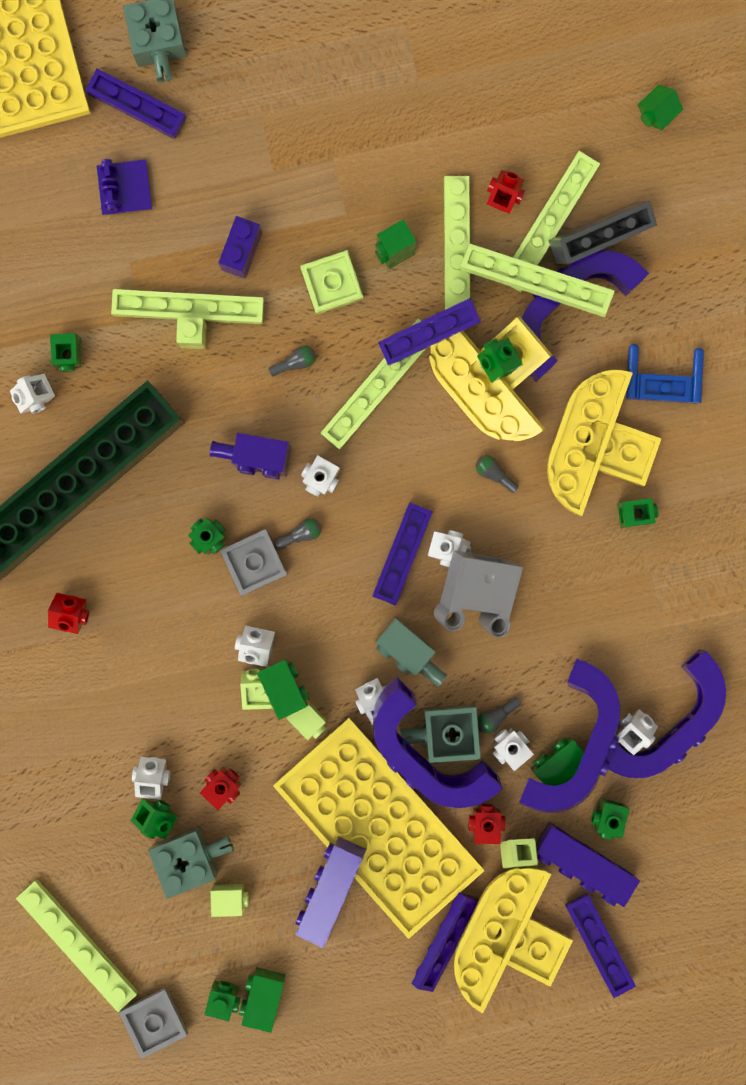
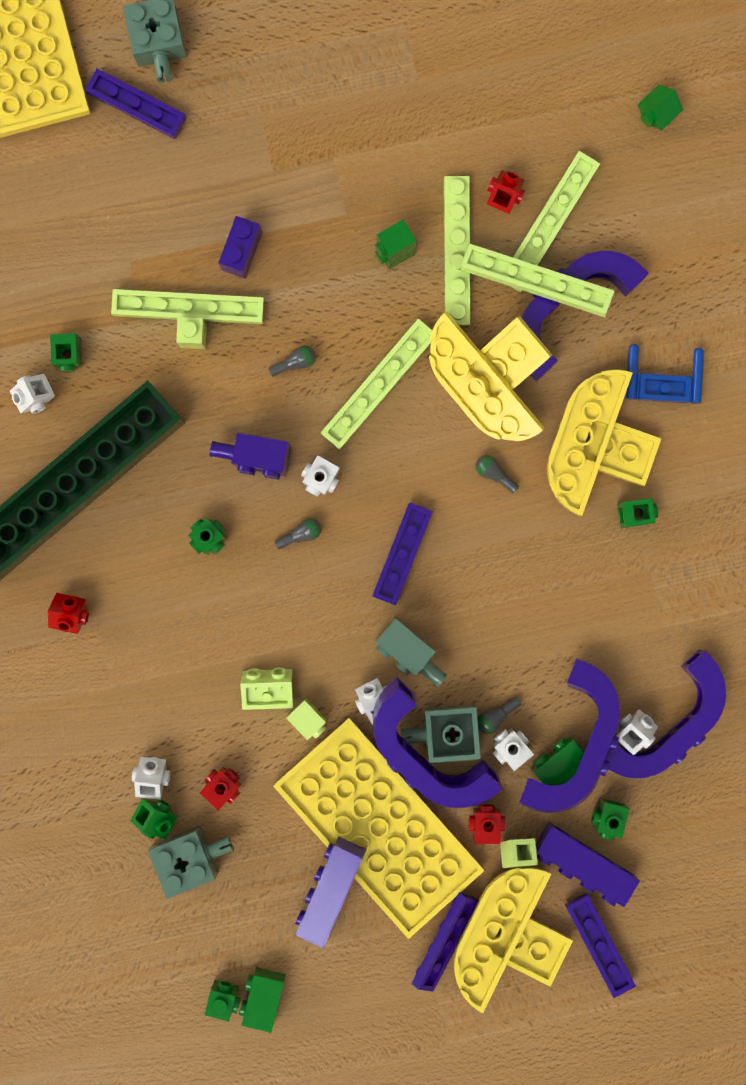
(77, 945): yellowish green plate -> none
(123, 186): dark purple hinge -> none
(153, 1022): light grey plate -> none
(228, 900): yellowish green brick -> none
(253, 562): light grey plate -> none
(255, 646): white brick -> none
(283, 688): green brick -> none
(331, 282): yellowish green plate -> none
(430, 331): dark purple plate -> none
(444, 545): white brick -> none
(479, 585): light grey piece -> none
(499, 359): green brick -> none
(603, 232): dark grey brick -> none

